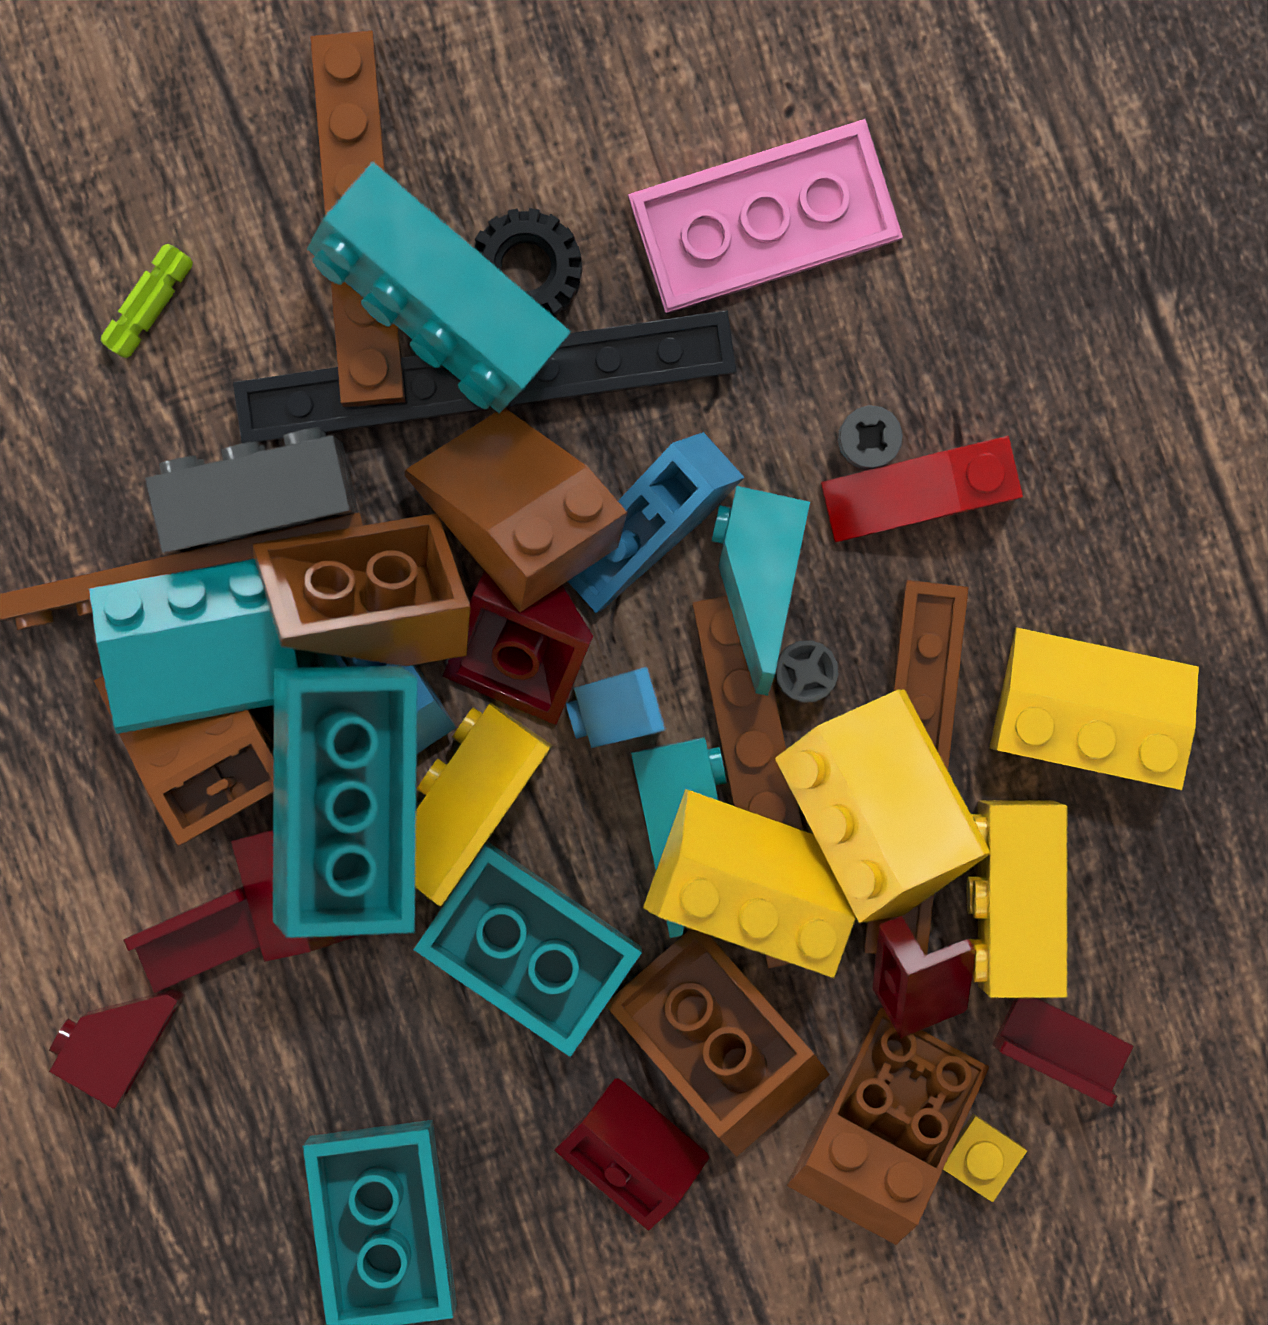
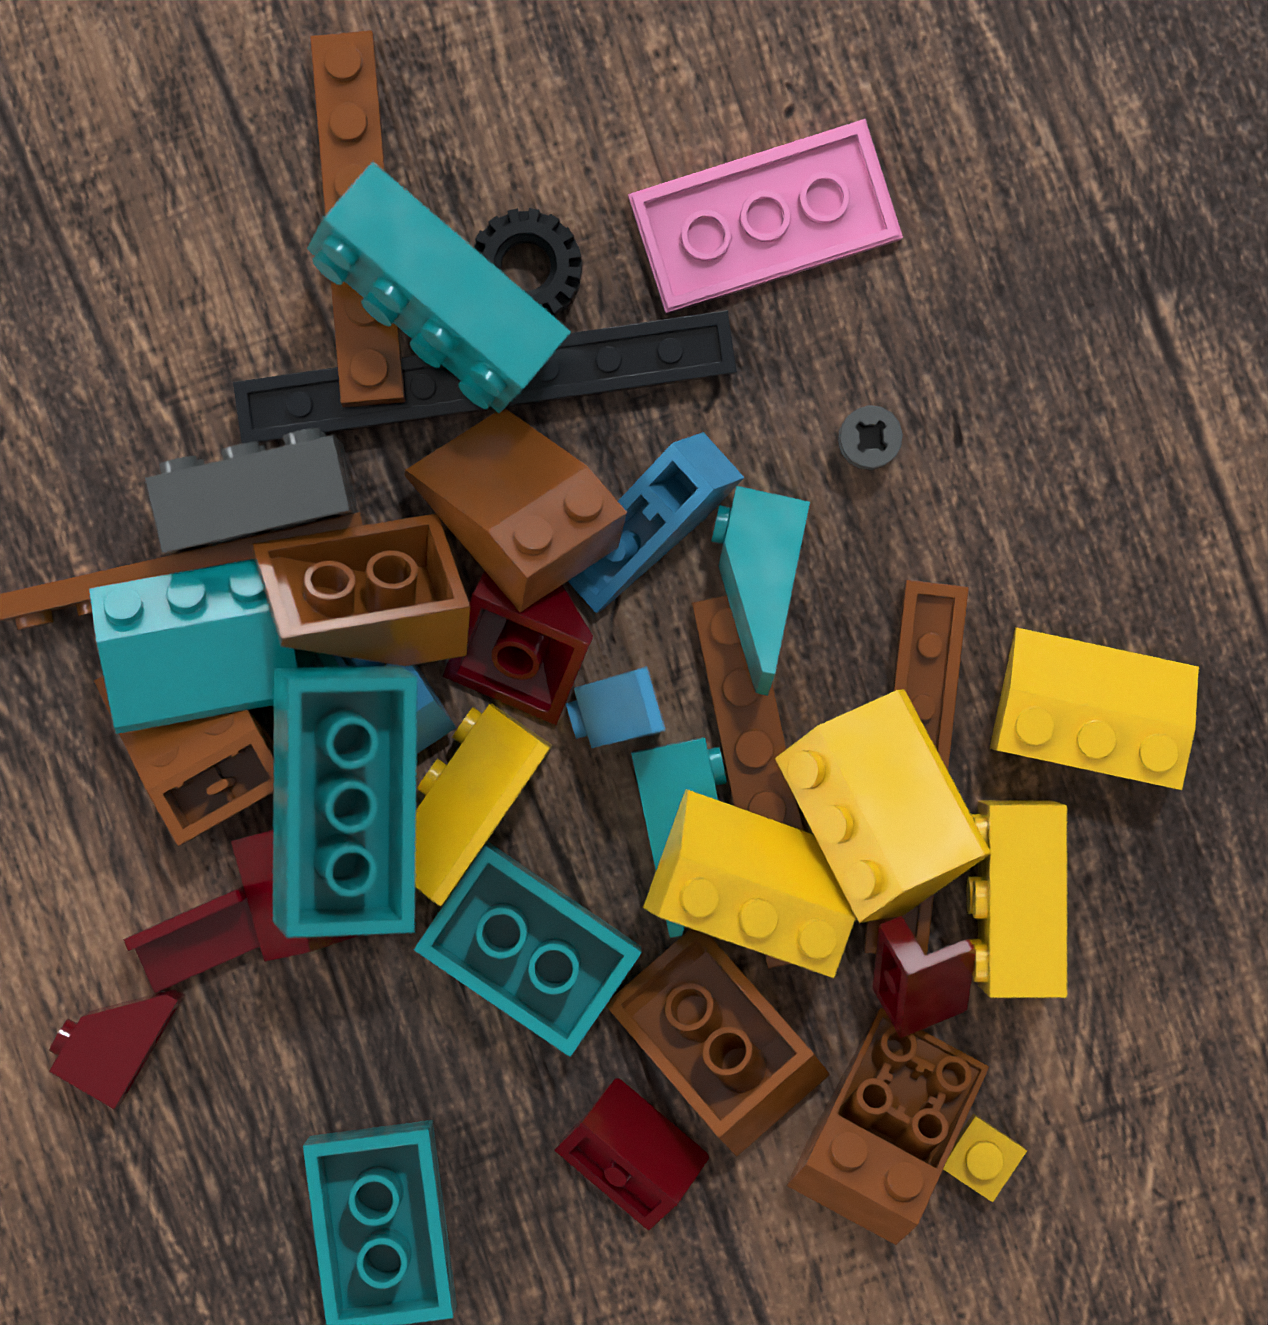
(146, 301): lime axle -> none
(814, 675): dark grey wheel -> none
(922, 489): red slope -> none
(1063, 1047): dark red panel -> none

